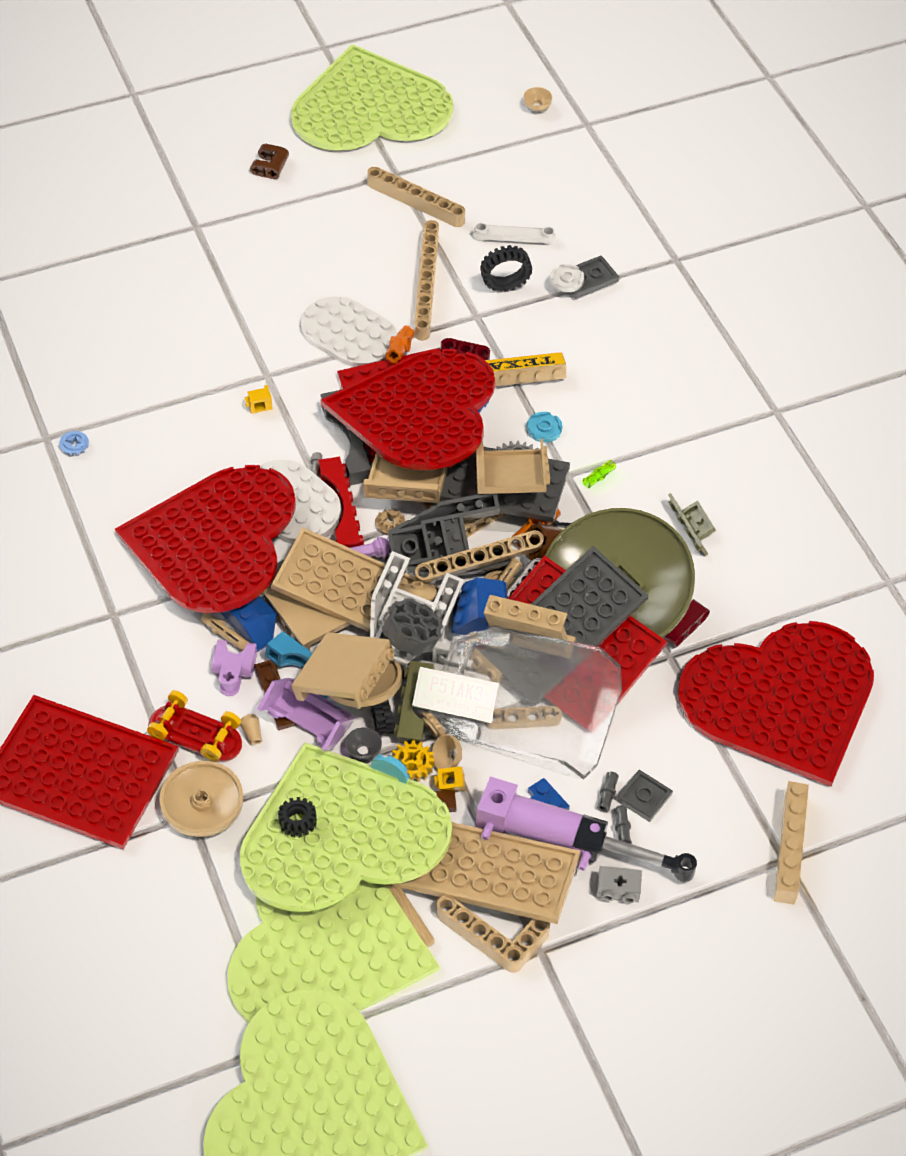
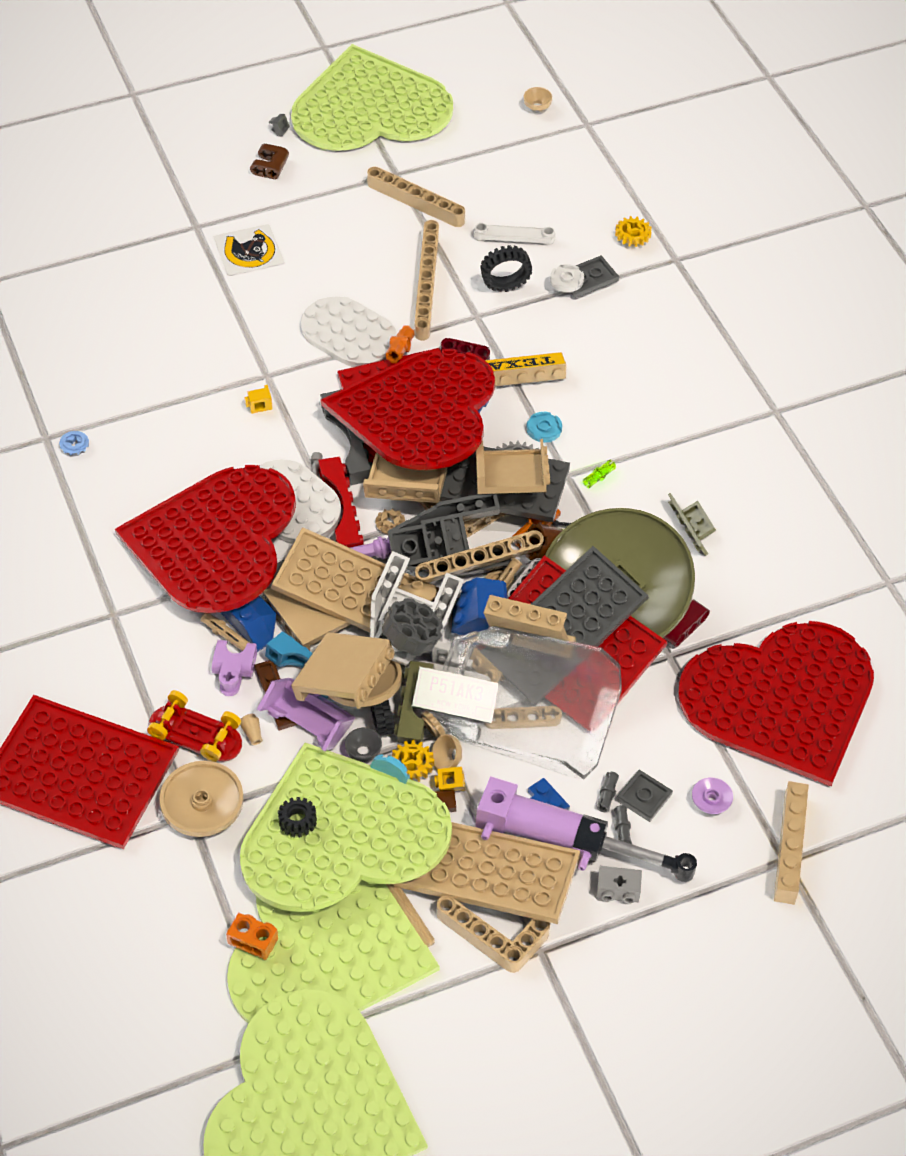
(248, 249): none -> sticker
(249, 940): none -> orange brick
(280, 124): none -> dark grey tile
(633, 231): none -> yellow gear
(715, 789): none -> lavender dish

